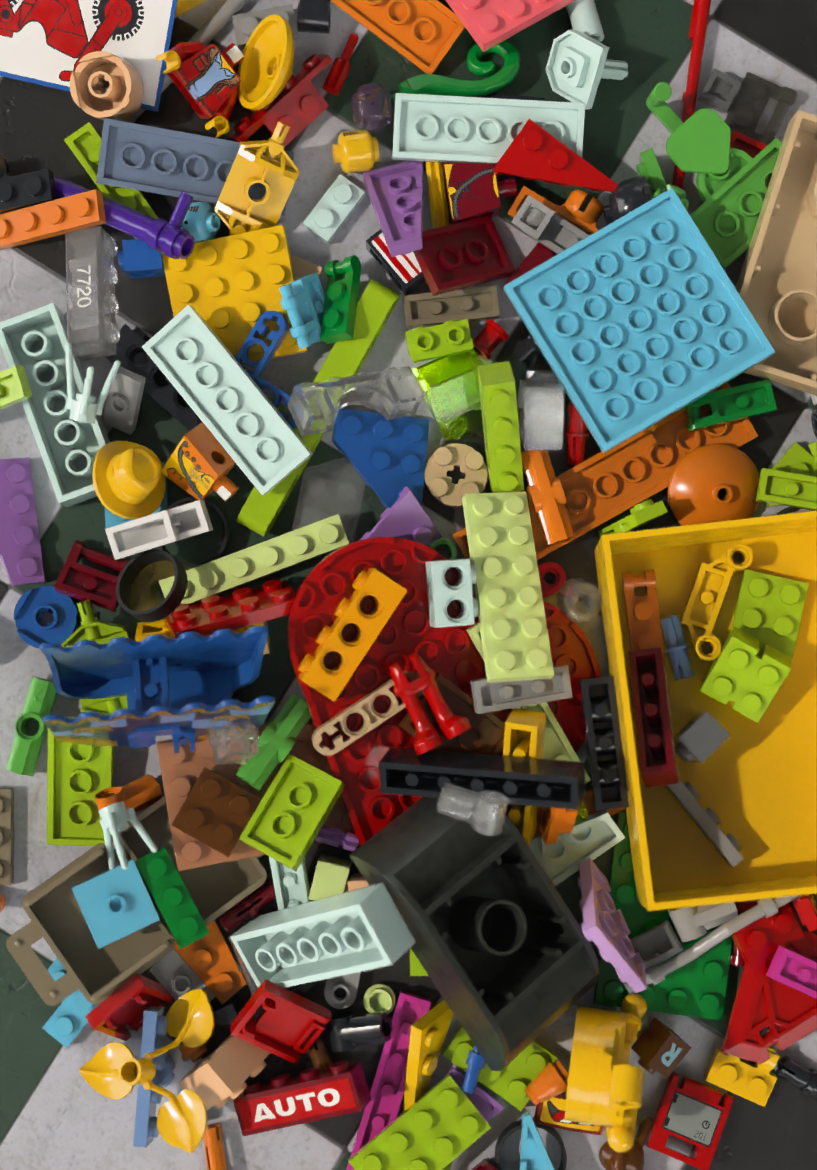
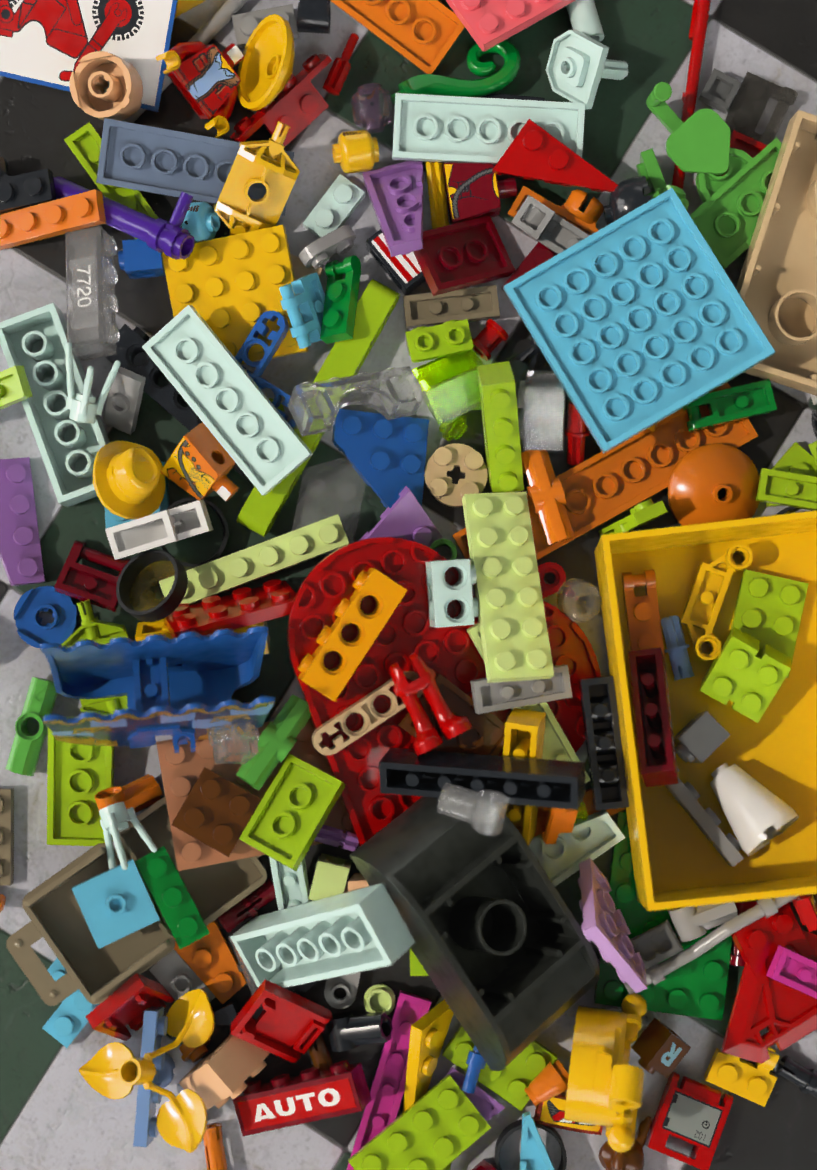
(320, 250): none -> light grey plate
(750, 808): none -> white cone

